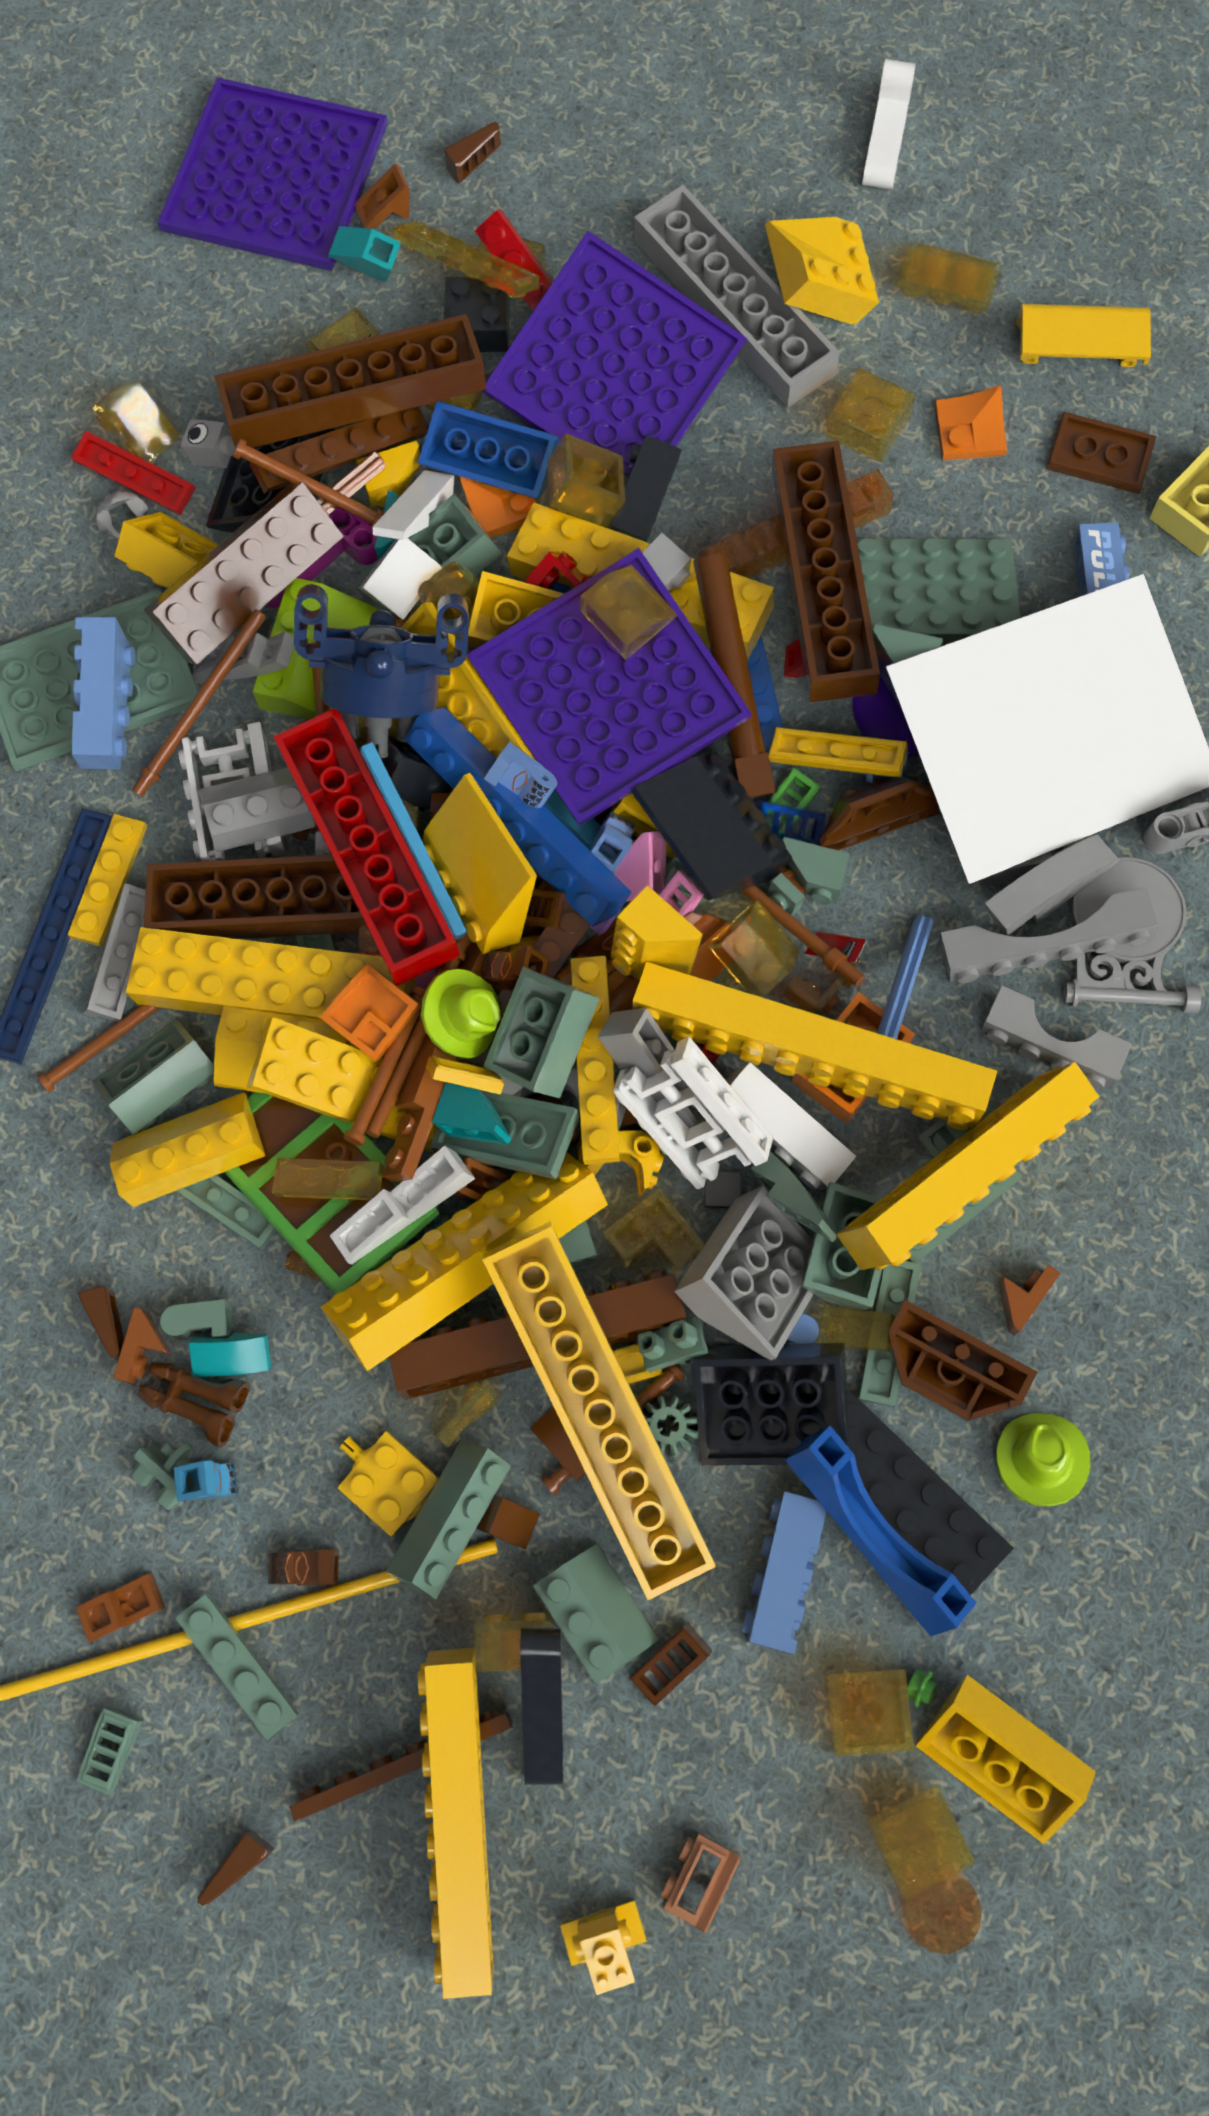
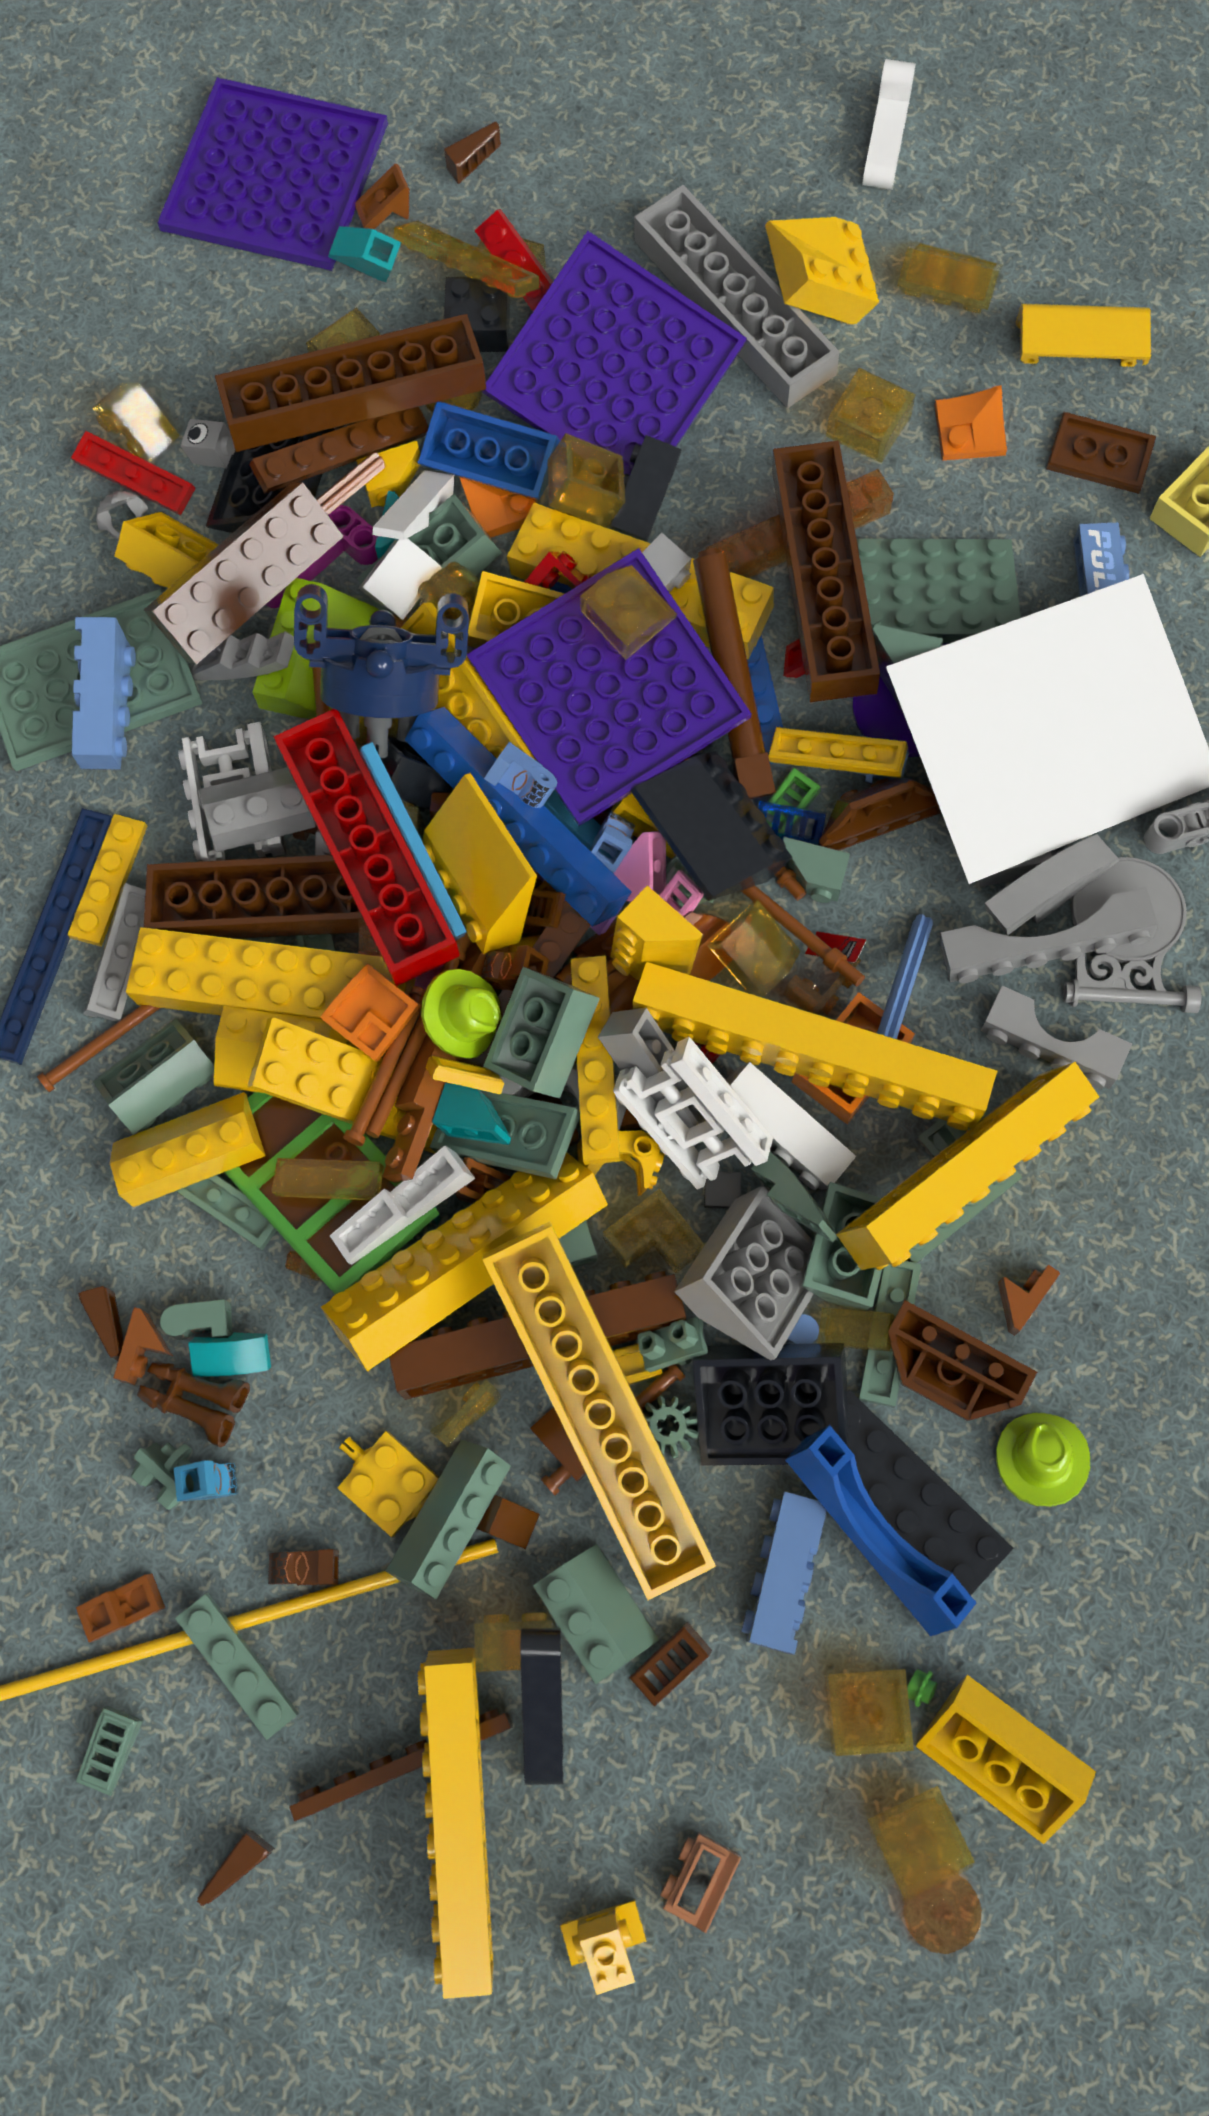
(151, 772): dark orange bar -> none
(315, 487): dark orange bar -> none
(785, 894): sand green plate -> none

